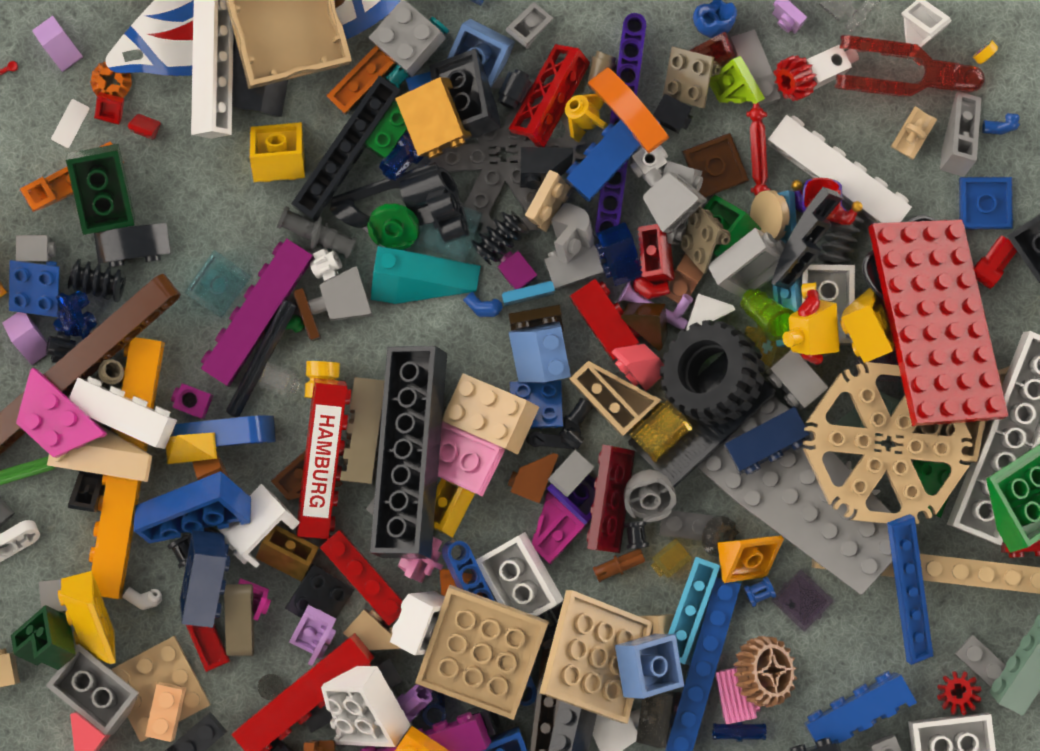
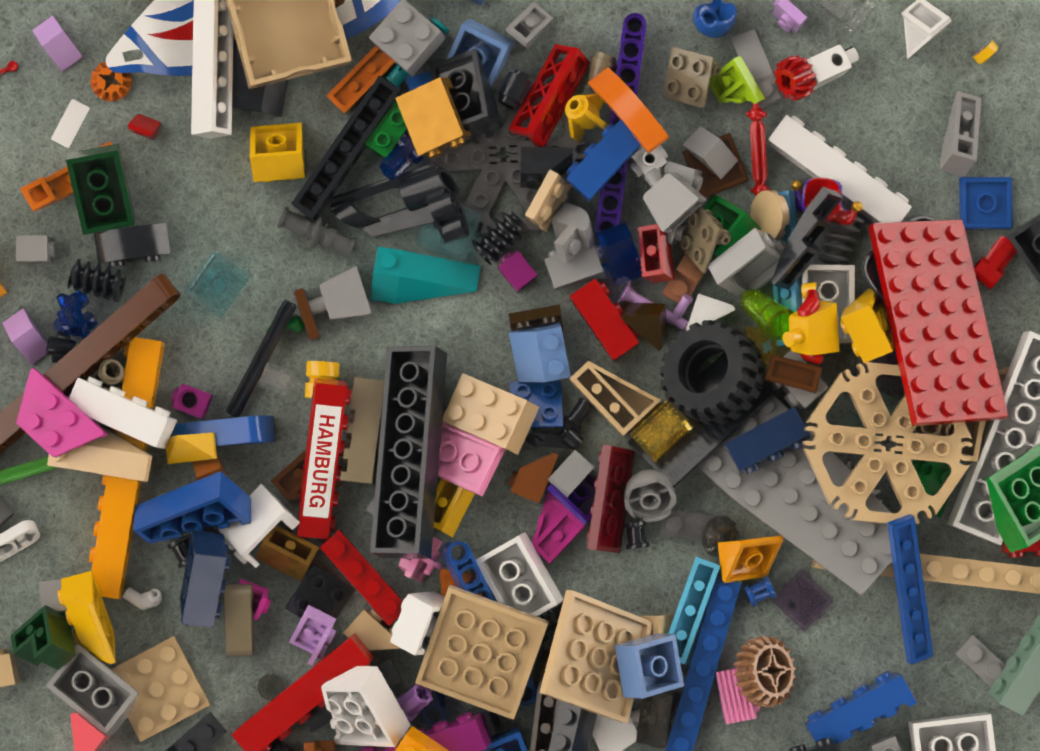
(34, 288): blue hinge -> none
(86, 492): black slope -> none
(109, 108): red tile -> none
(165, 711): light nougat brick -> none
(208, 646): red tile -> none
(257, 312): magenta brick -> none
(325, 264): white gear -> none
(393, 226): green tile -> none
(484, 308): blue arm -> none
(528, 293): dark azure tile -> none
(619, 564): dark orange axle -> none
(639, 365): coral slope -> none
(649, 290): red arm -> none
(670, 559): clear yellow brick -> none
(673, 114): black brick -> none
(711, 152): none -> light grey slope
(717, 47): clear red slope -> none
(739, 731): clear blue pin -> none
(793, 373): none -> reddish brown tile
(913, 133): tan hips -> none
(937, 73): clear red piece -> none
(950, 690): red gear -> none
(1000, 128): blue arm -> none

